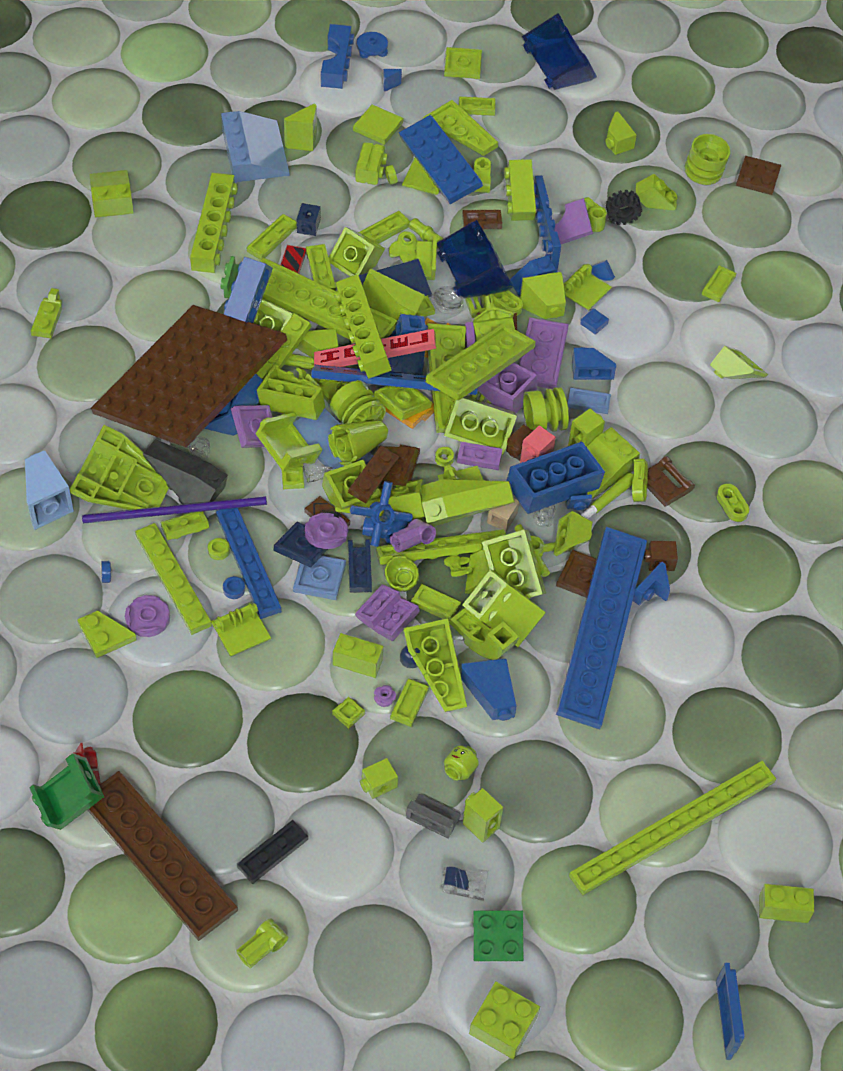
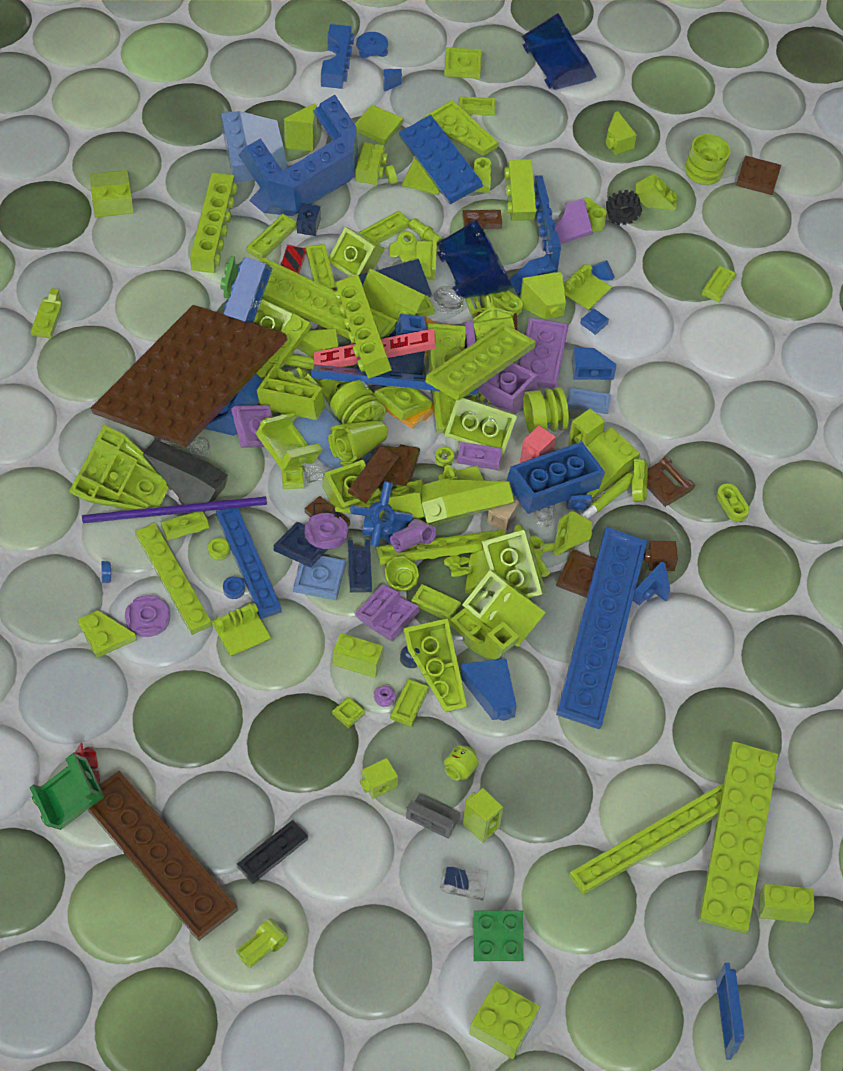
(45, 490): light blue slope -> none
(311, 177): none -> blue wedge
(515, 441): reddish brown brick -> none
(735, 365): lime slope -> none
(738, 838): none -> lime plate

